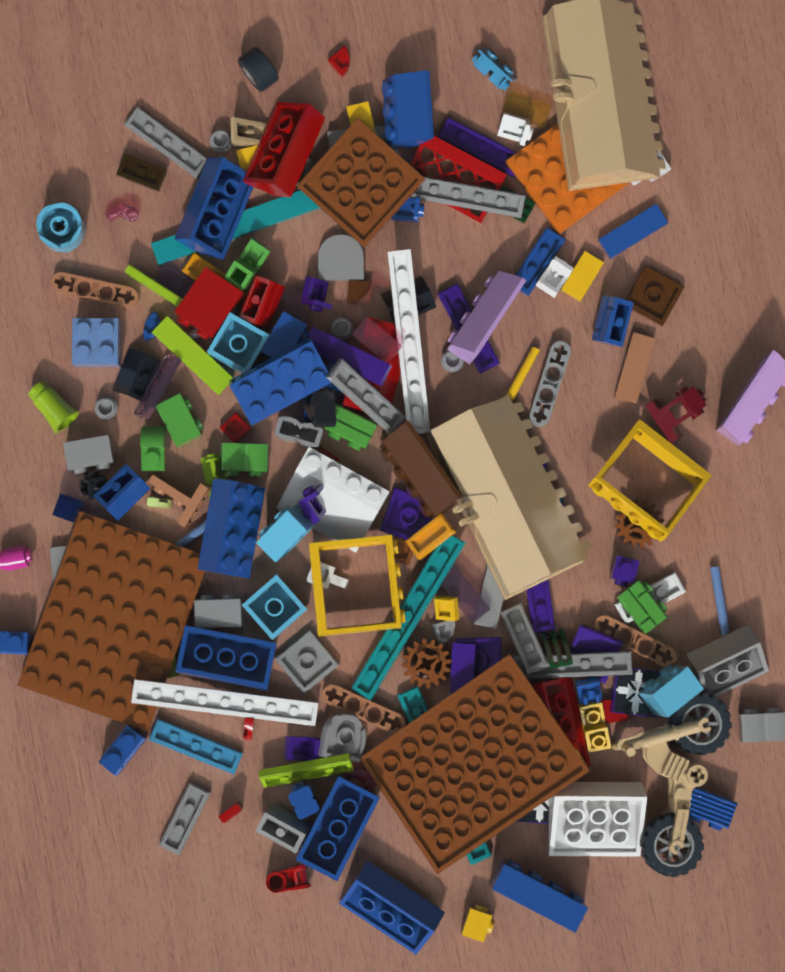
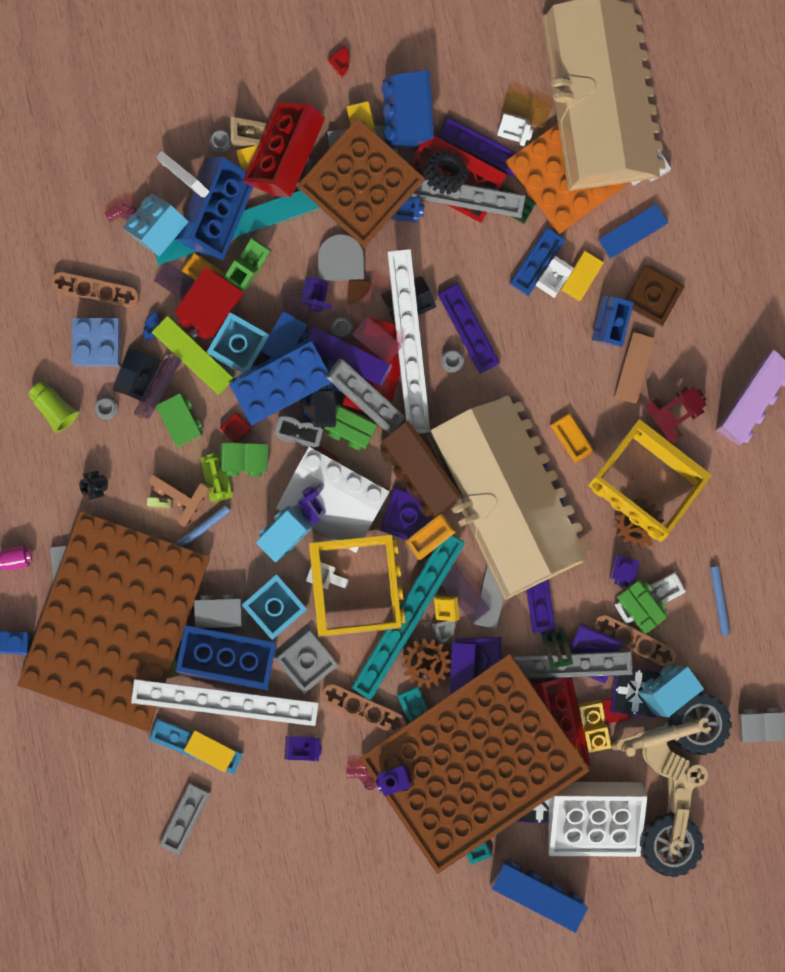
(60, 214): medium azure brick -> none
(68, 508): clear blue brick -> none
(89, 454): light grey brick -> none
(121, 492): blue brick -> none
(122, 750): blue brick -> none
(141, 172): dark brown plate -> none
(153, 285): lime tile -> none
(153, 446): bright green brick -> none
(155, 224): none -> medium azure brick
(166, 142): light grey tile -> none
(182, 174): none -> white tile
(209, 751): none -> yellow tile
(230, 813): red tile -> none
(231, 528): blue brick -> none
(248, 728): red tile -> none
(258, 69): black wheel -> none
(261, 302): red brick -> none
(284, 828): light grey brick -> none
(290, 878): red piece -> none
(303, 799): blue brick -> none
(306, 770): lime tile -> none
(338, 828): blue brick -> none
(343, 735): light grey tile -> none
(392, 908): blue slope -> none
(394, 780): none -> dark purple brick
(404, 552): dark orange tile -> none
(450, 163): none -> black tyre
(478, 923): yellow brick -> none
(485, 316): lavender slope -> none
(487, 62): dark azure hinge -> none
(522, 373): yellow bar -> none
(524, 639): light grey tile -> none
(547, 383): light grey beam -> none
(572, 438): none -> light orange tile
(588, 690): blue tile -> none
(711, 808): blue brick -> none
(728, 661): light grey slope -> none

